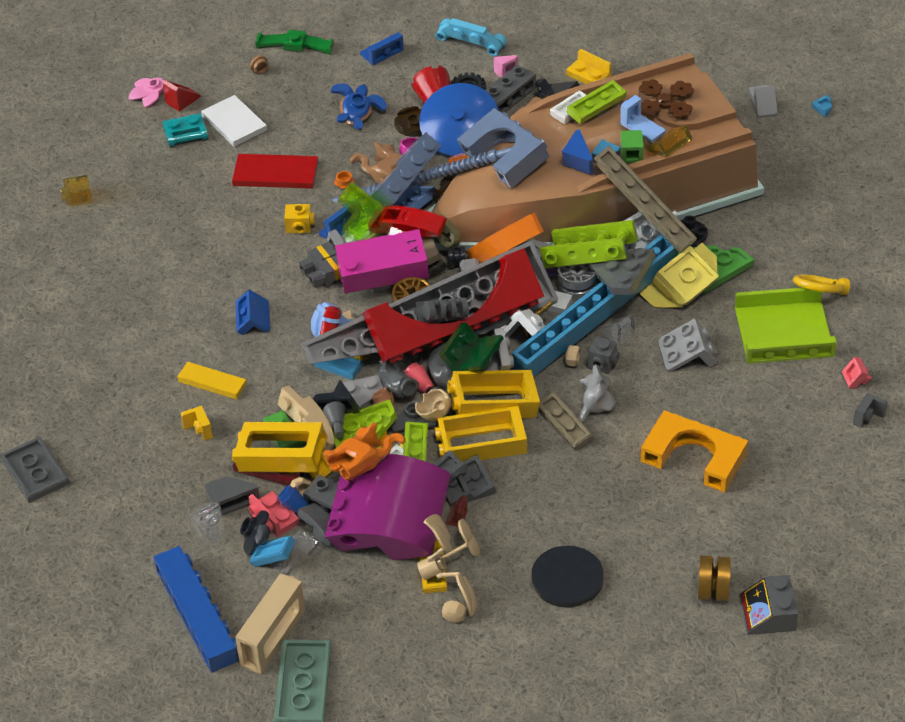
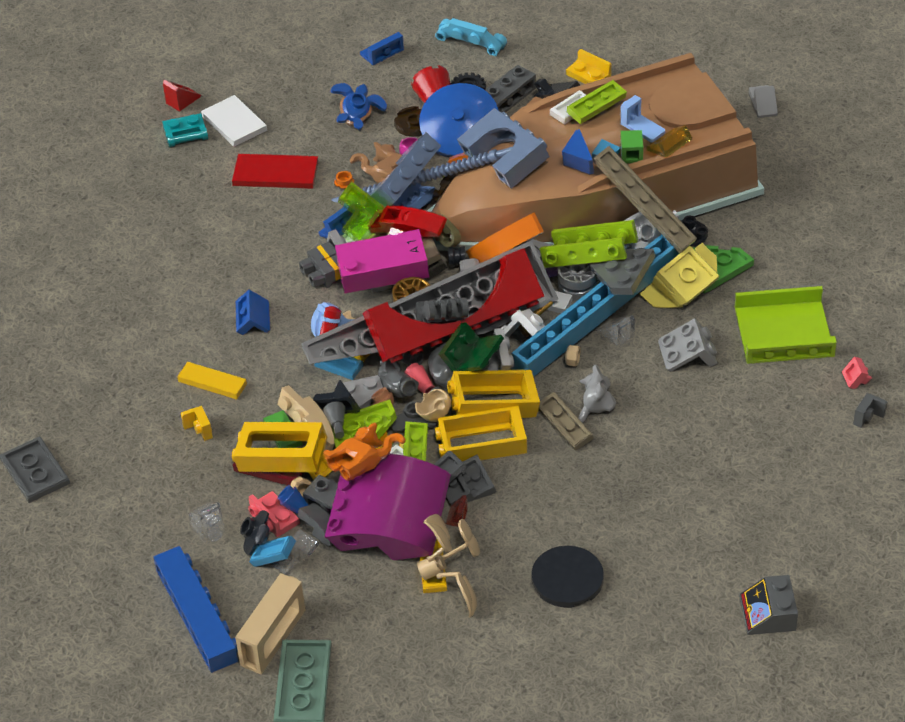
(76, 190): clear yellow brick -> none
(147, 90): bright pink plate -> none
(231, 493): dark grey slope -> none
(259, 64): medium nougat plate -> none
(295, 41): green plate -> none
(298, 218): yellow brick -> none
(454, 611): tan tile -> none
(504, 64): bright pink slope -> none
(603, 354): dark grey brick -> none
(666, 100): reddish brown plant -> none
(676, 431): light orange arch -> none
(714, 578): pearl gold wheel -> none
(822, 105): dark azure tile -> none
(822, 284): yellow piece -> none

